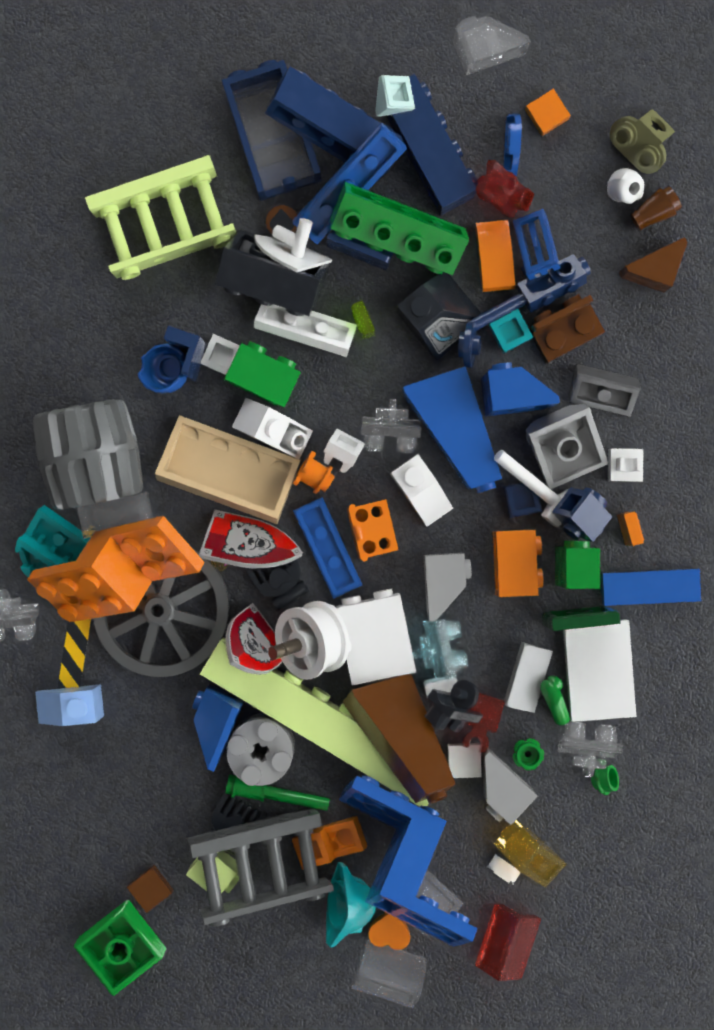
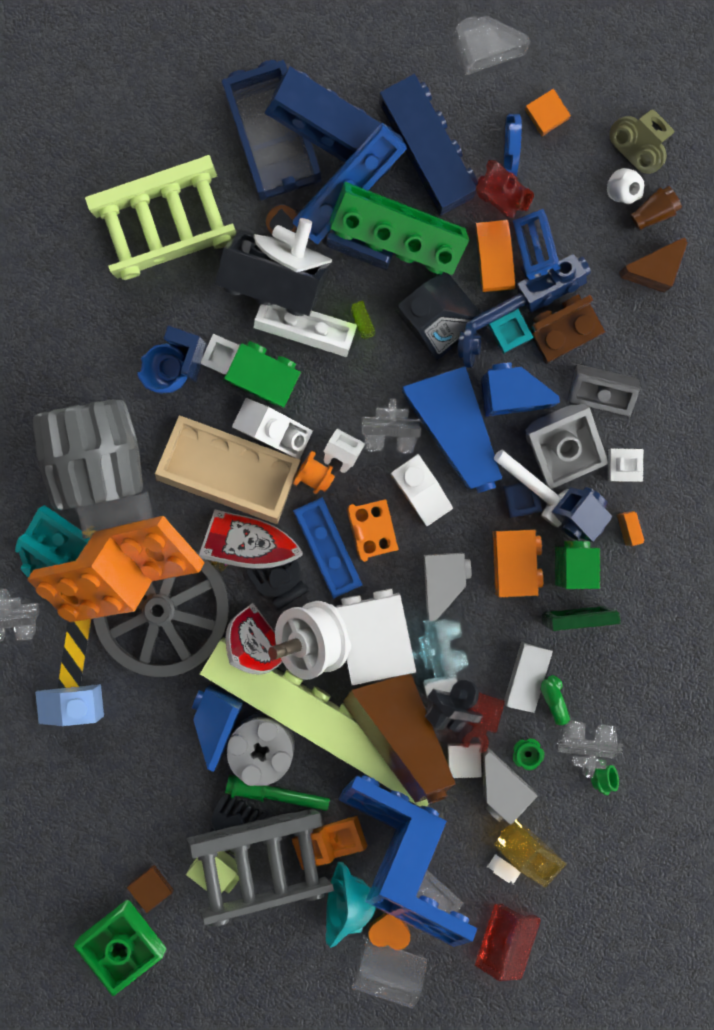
(394, 95): light aqua slope -> none
(599, 672): white tile -> none
(650, 587): blue tile -> none

